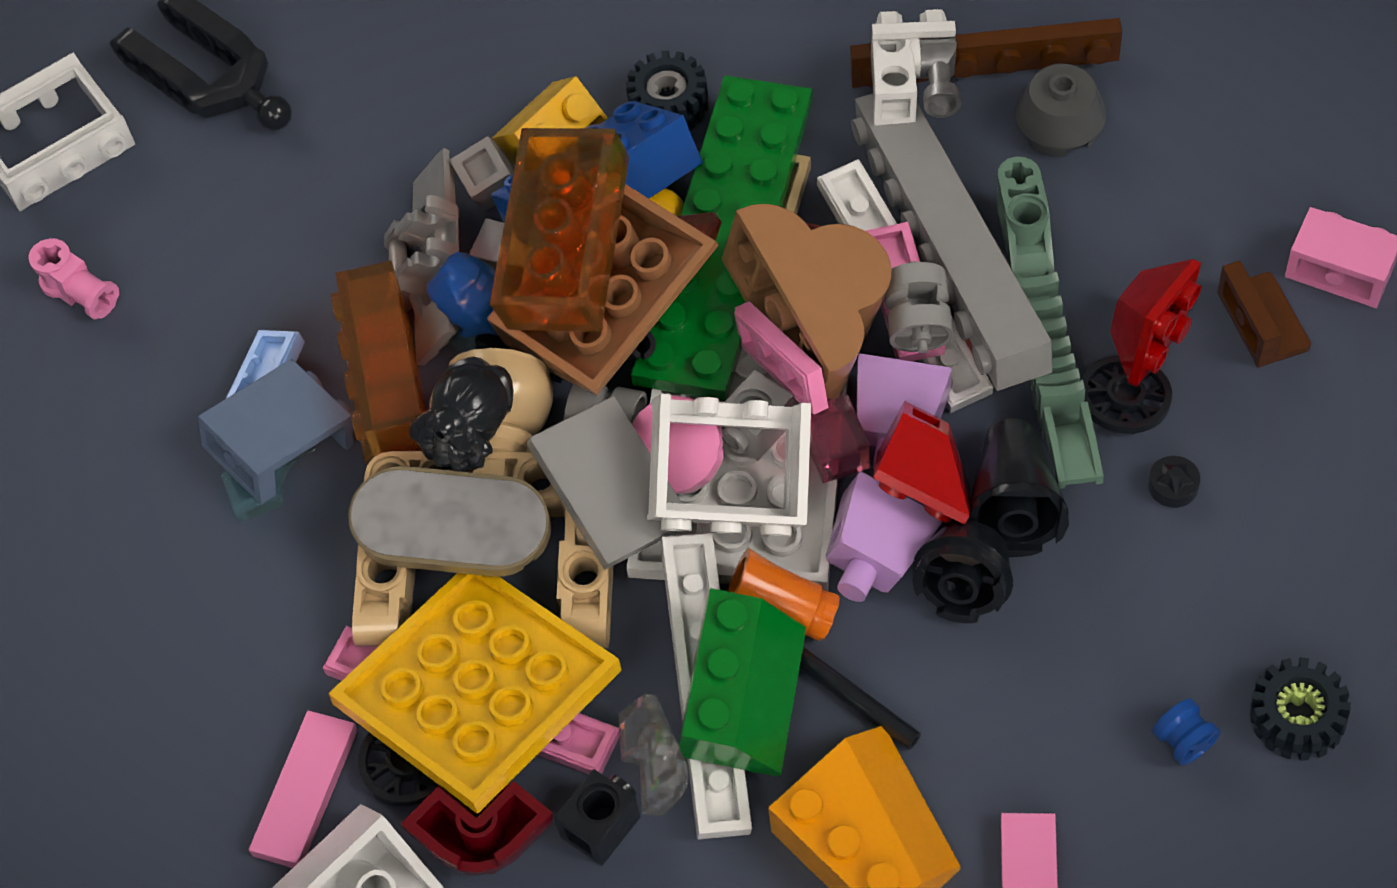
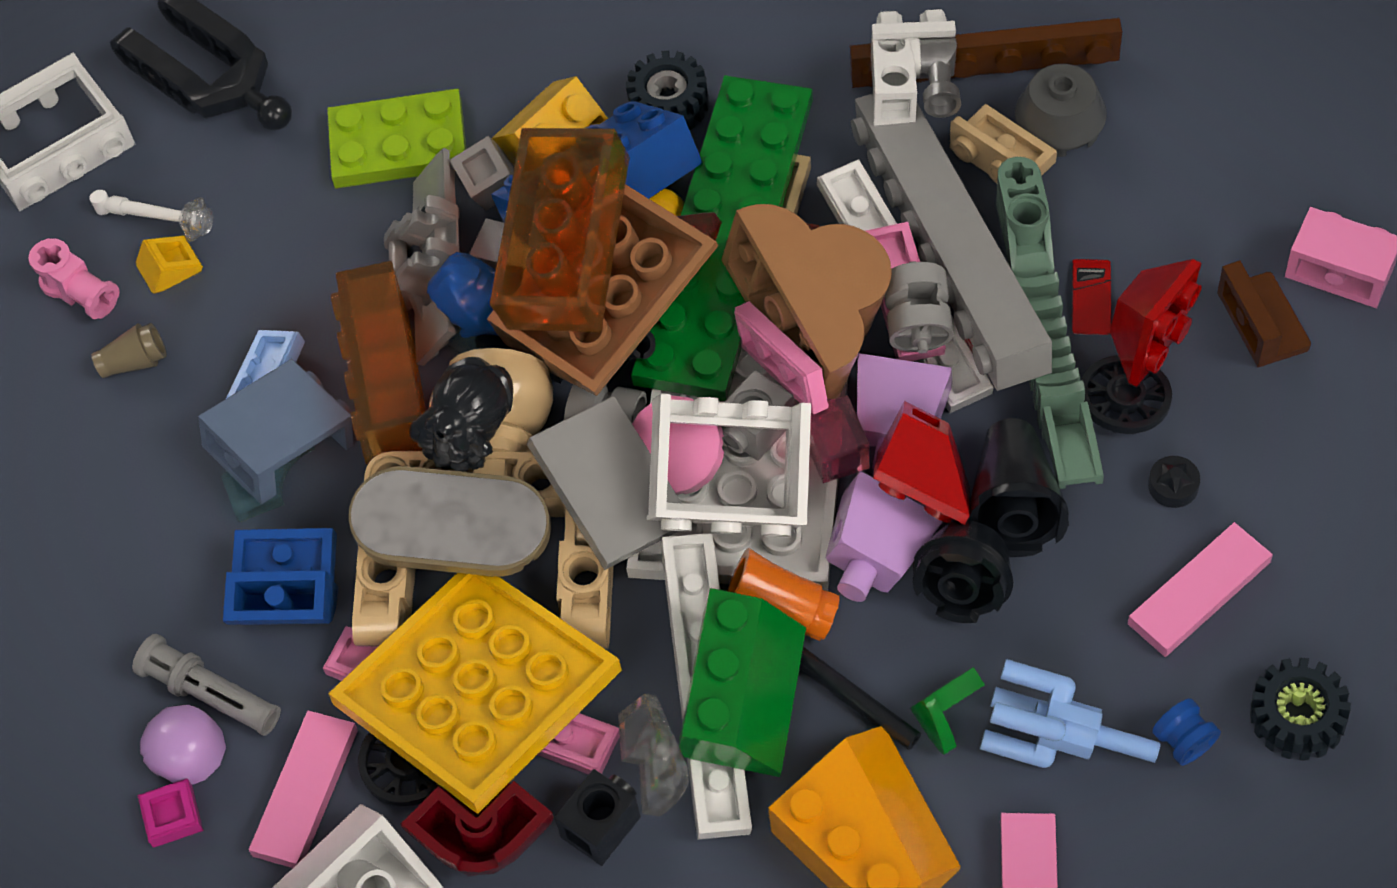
(133, 350): none -> dark tan cone
(166, 262): none -> yellow slope
(170, 813): none -> dark pink tile
(182, 744): none -> lavender hair
(188, 669): none -> light grey pin
(194, 218): none -> piece
(282, 577): none -> blue brick
(393, 136): none -> lime plate
(930, 709): none -> green tile
(993, 138): none -> tan bracket
(1057, 723): none -> light blue plant
(1091, 297): none -> red sticker
(1199, 589): none -> bright pink tile

